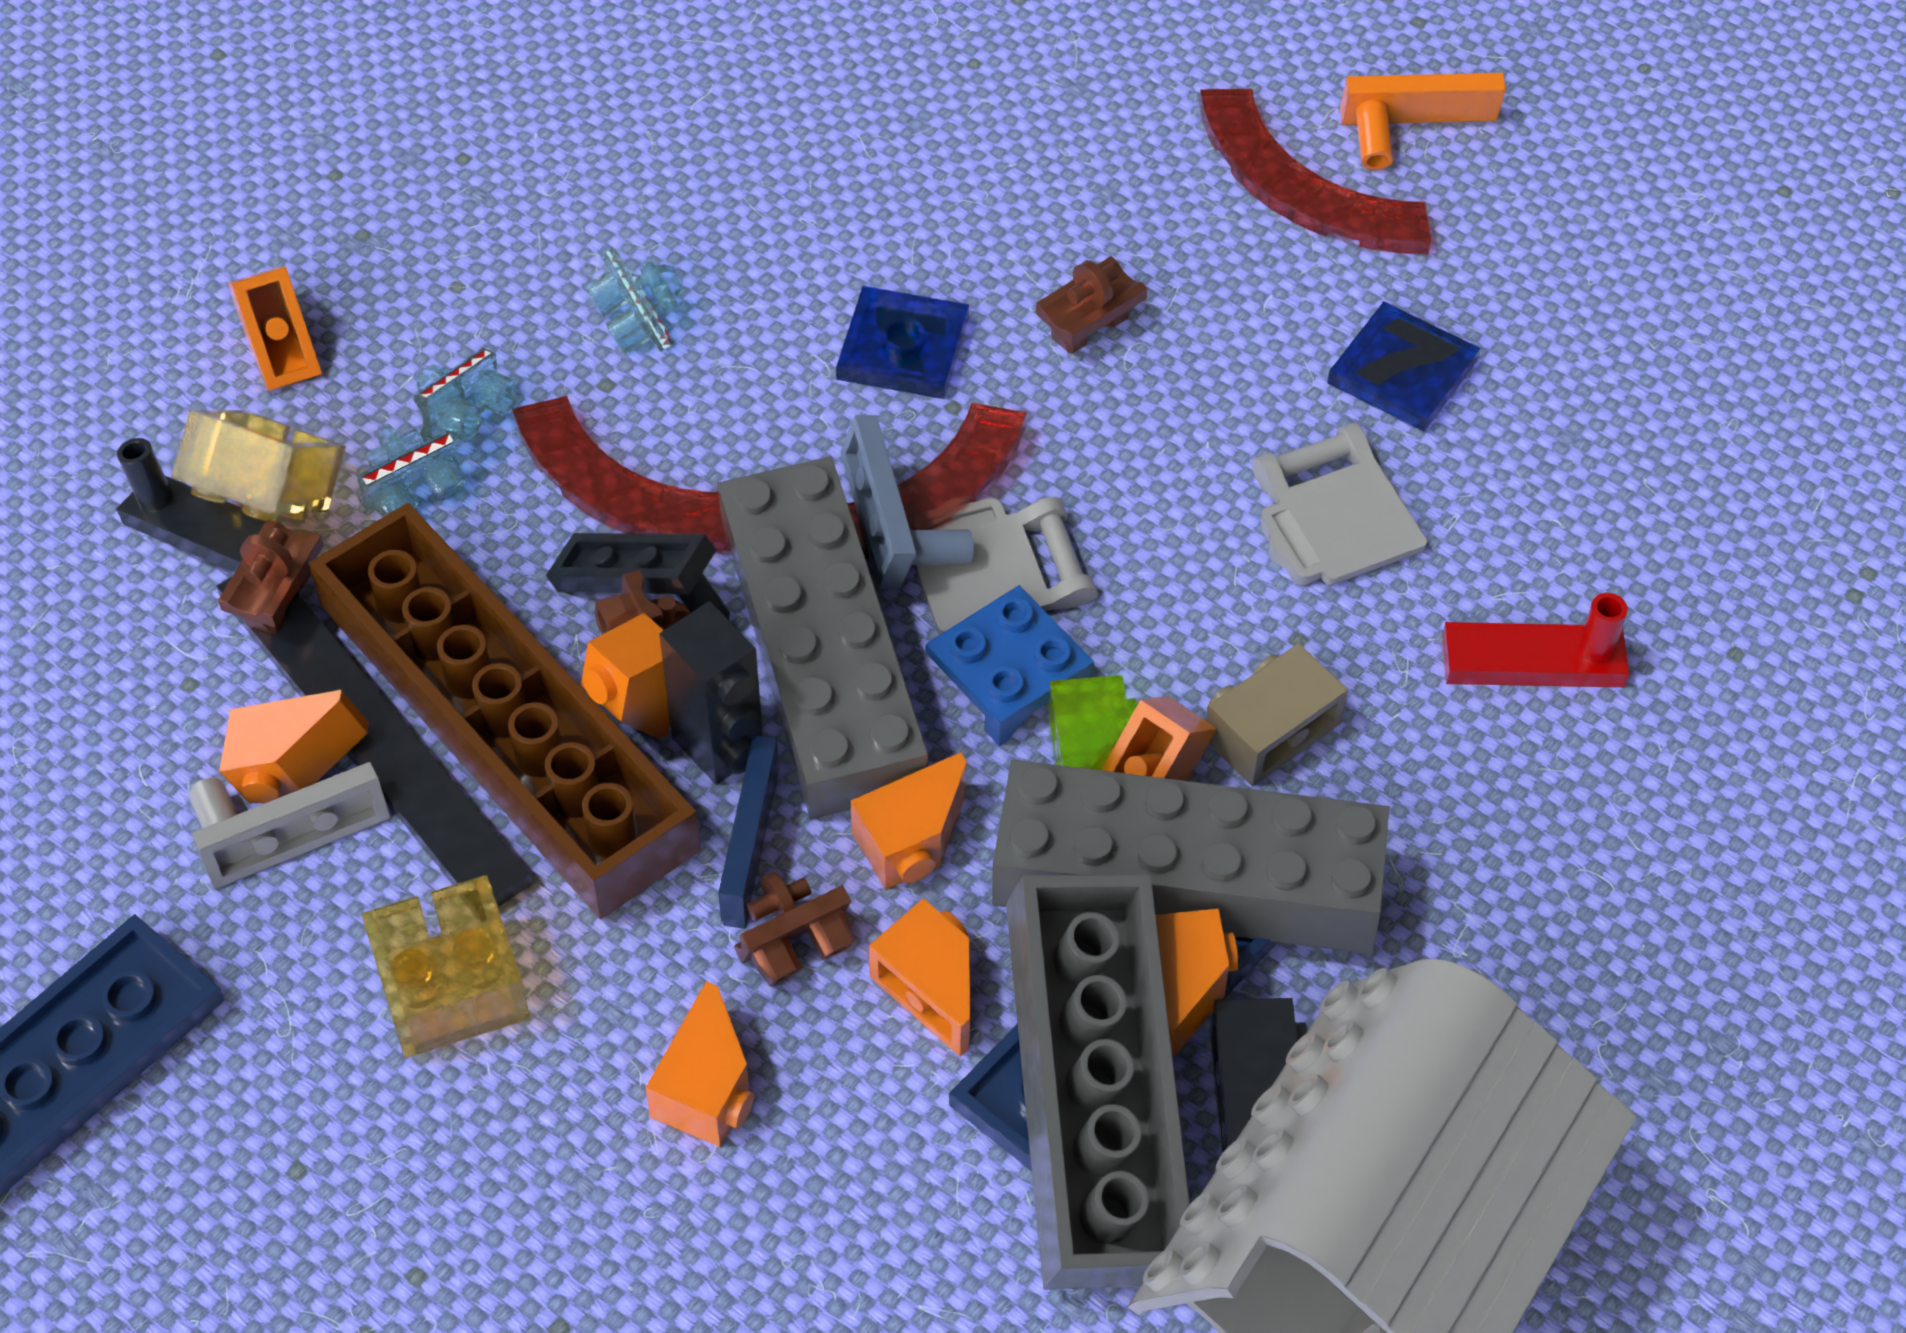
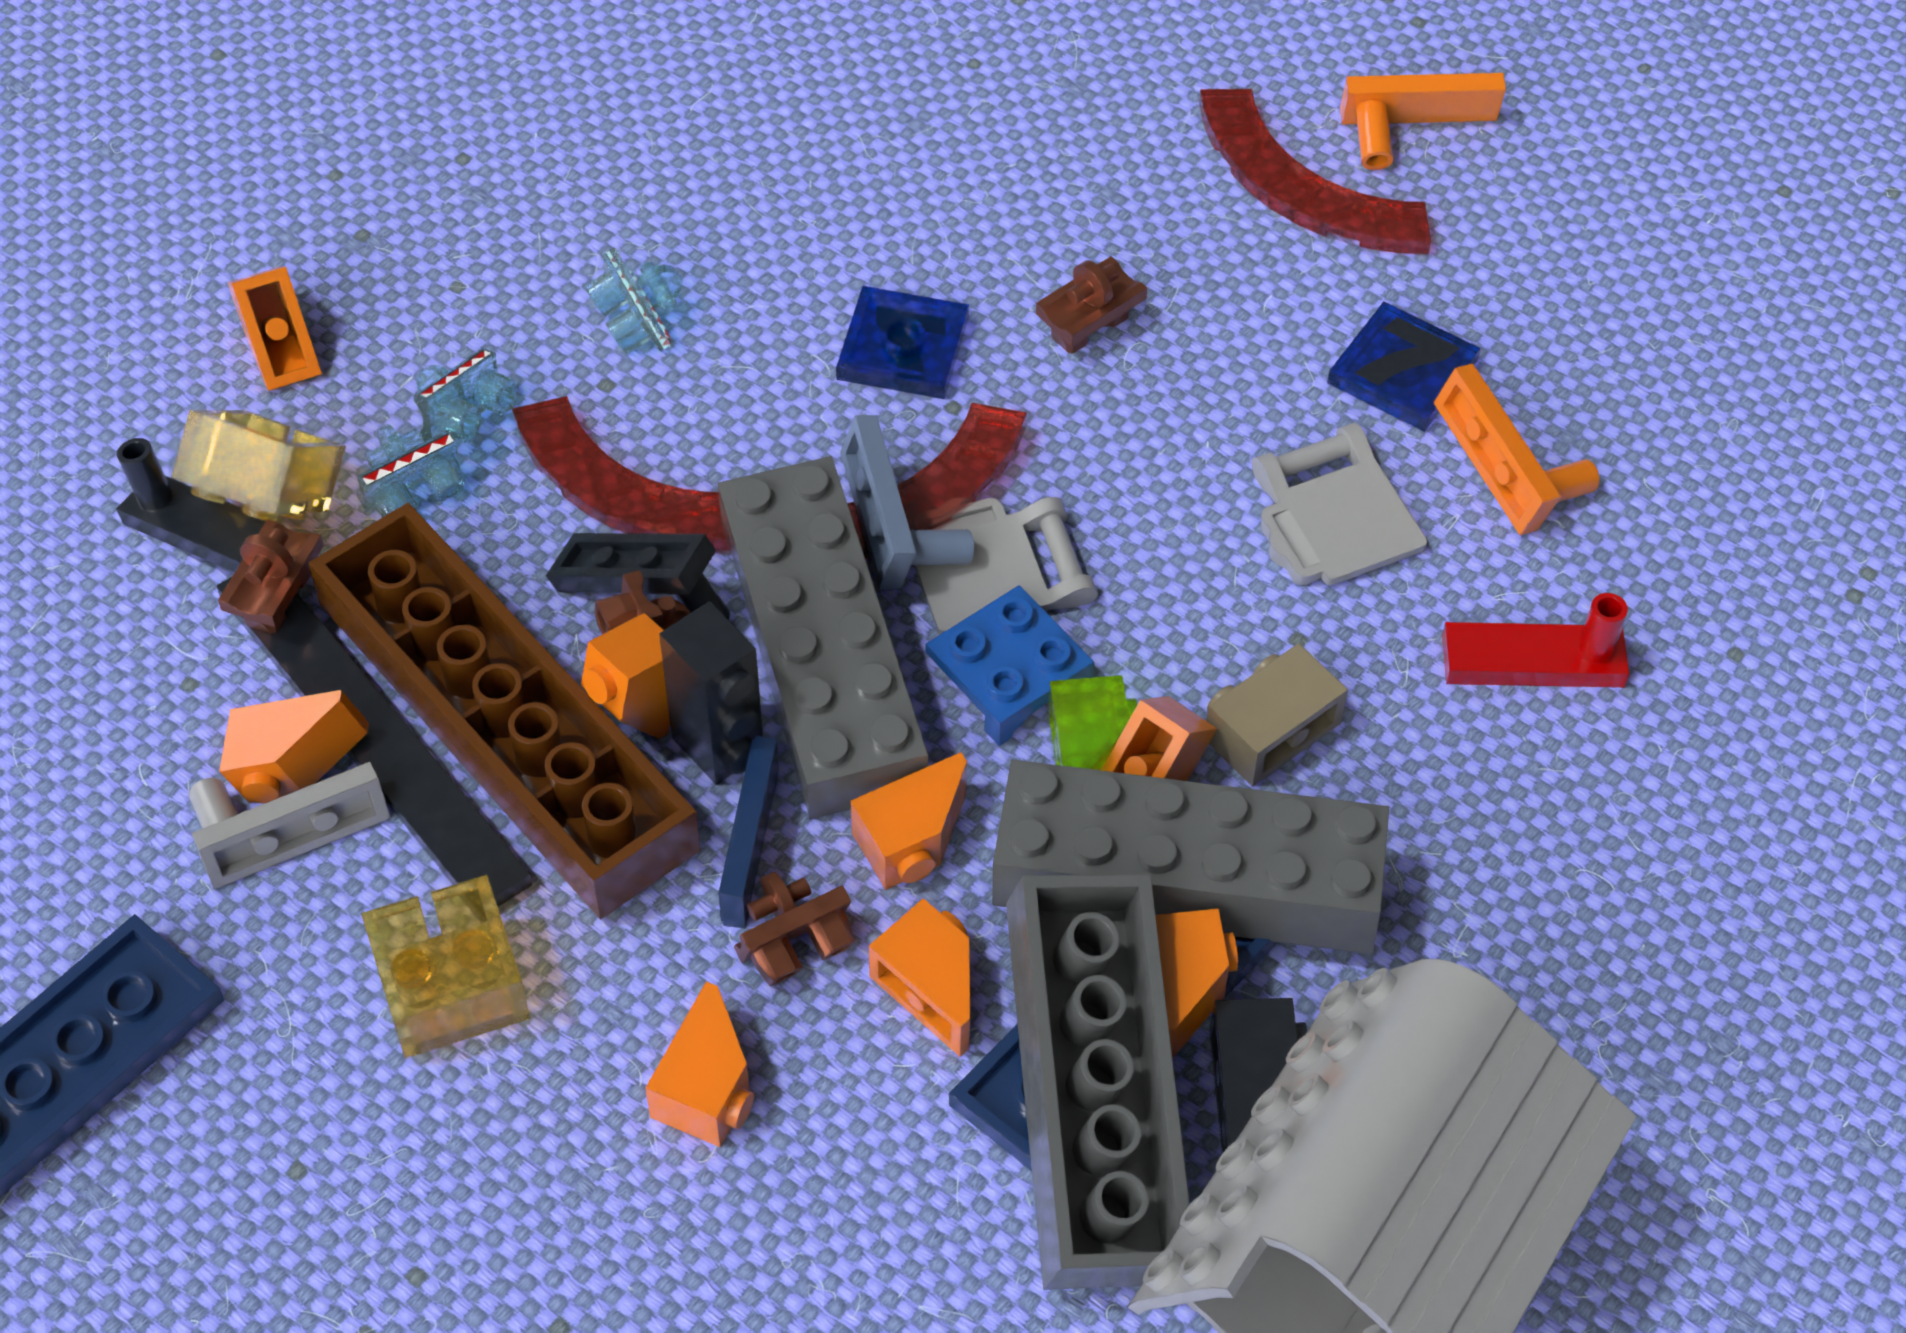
(1502, 455): none -> orange piece

